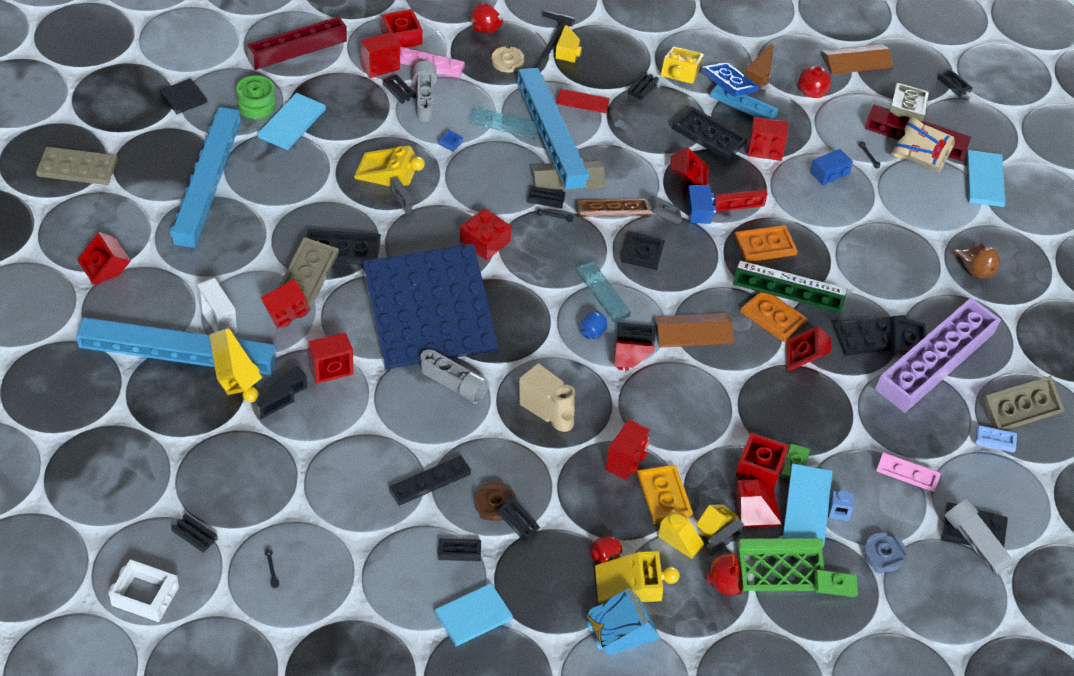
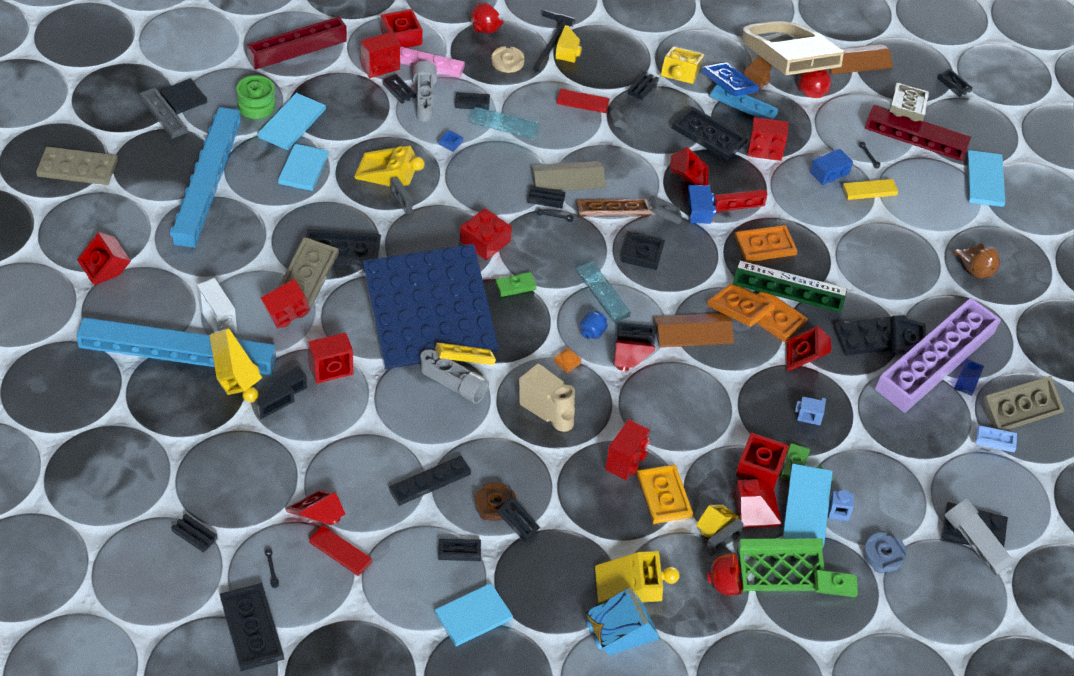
(156, 610): white window -> none
(163, 113): none -> dark grey tile
(251, 627): none -> black plate
(303, 167): none -> medium azure tile
(320, 507): none -> red slope
(340, 550): none -> red tile
(465, 353): none -> yellow tile
(472, 100): none -> black tile
(515, 284): none -> bright green plate
(552, 129): dark azure brick -> none
(567, 360): none -> orange plate
(606, 549): red head -> none
(680, 534): yellow slope -> none
(741, 304): none -> orange tile
(795, 56): none -> tan window
(810, 410): none -> medium blue brick
(870, 189): none -> yellow tile
(908, 471): bright pink plate -> none
(924, 145): tan piece -> none
(969, 377): none -> clear blue tile

